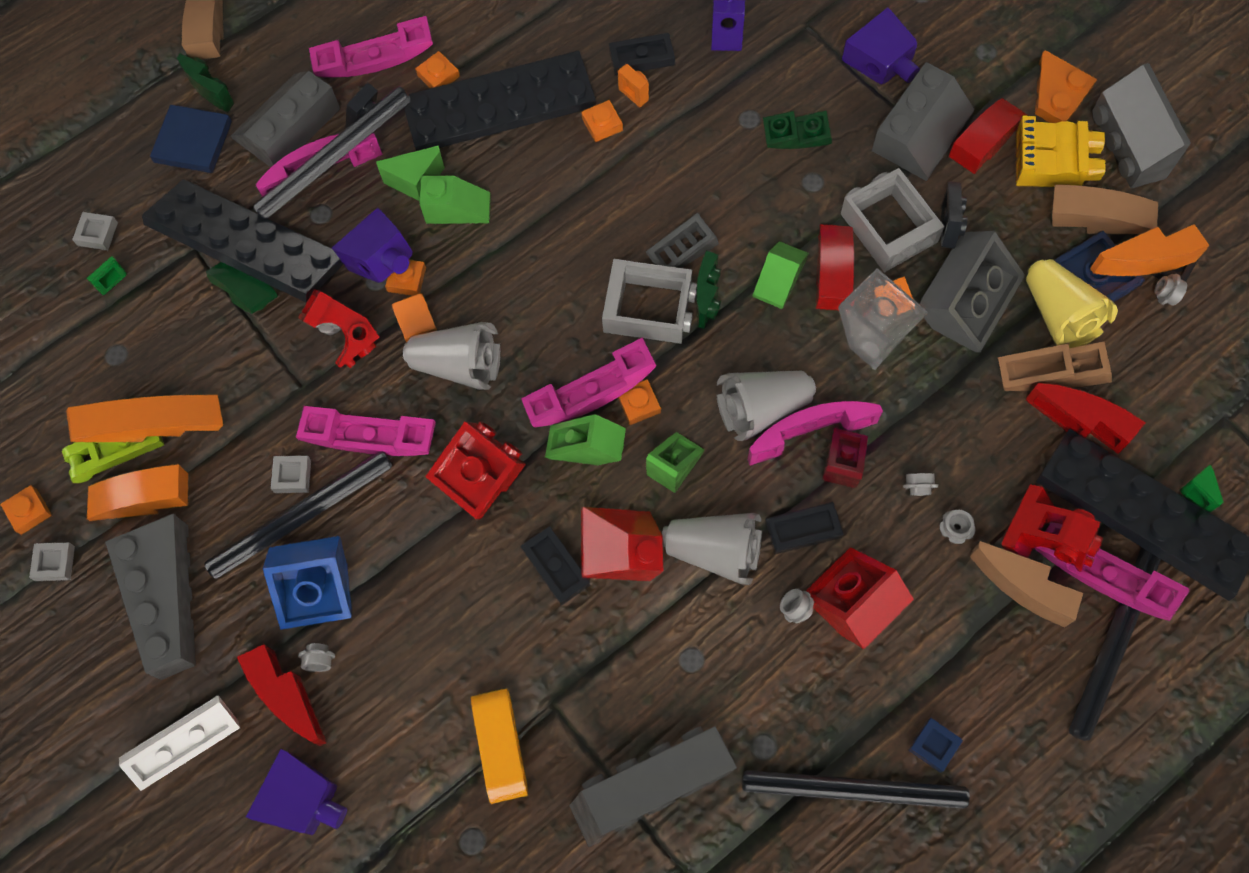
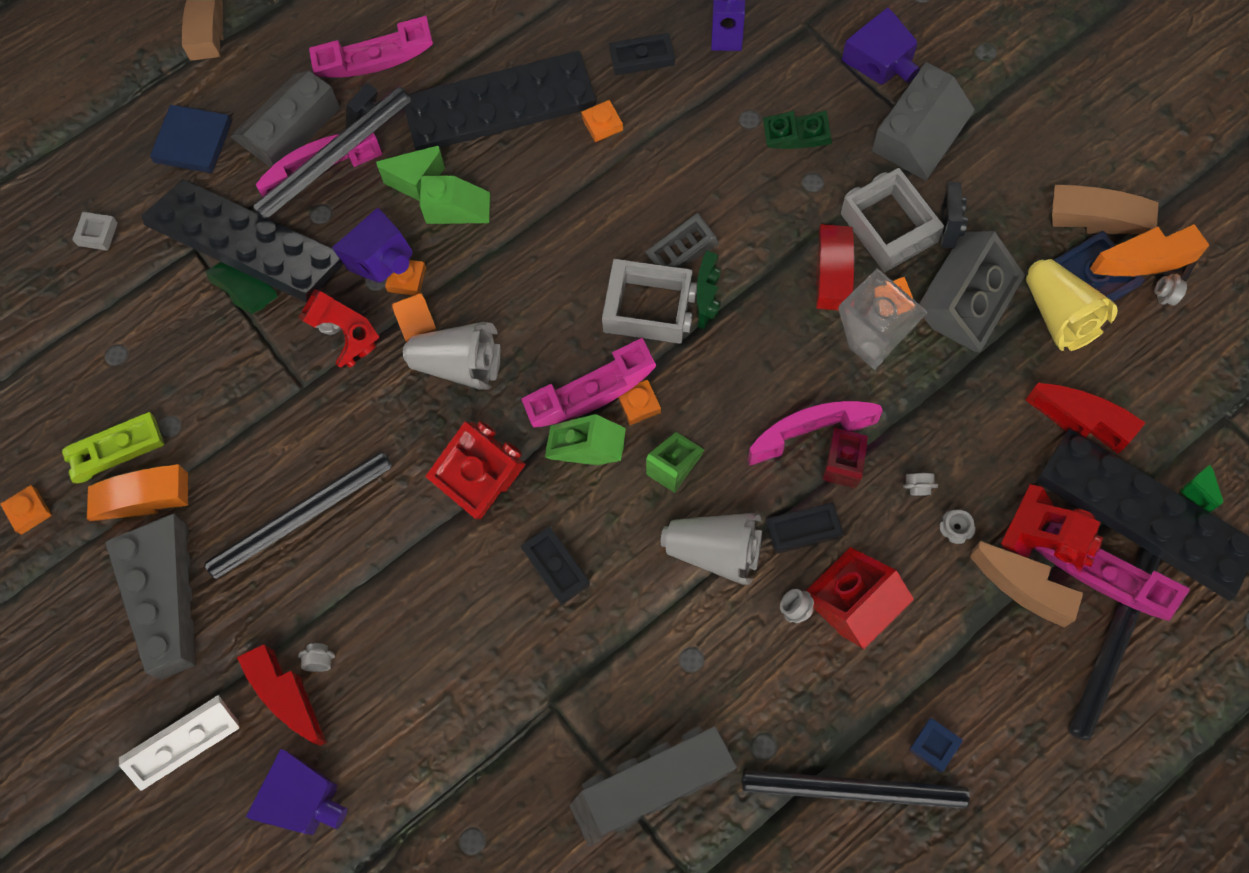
(52, 561): light grey plate -> none
(107, 276): green slope -> none
(142, 417): orange slope -> none
(208, 87): dark green slope -> none
(291, 474): light grey plate -> none
(308, 582): blue slope -> none
(365, 434): dark pink slope -> none
(437, 71): orange plate -> none
(499, 746): light orange beam -> none
(620, 544): red slope -> none
(633, 85): orange plate -> none
(761, 399): light grey cone -> none
(779, 274): bright green slope -> none
(986, 135): red slope -> none
(1056, 366): medium nougat slope -> none
(1057, 153): yellow hips -> none
(1060, 88): orange wing -> none
(1141, 127): slope -> none

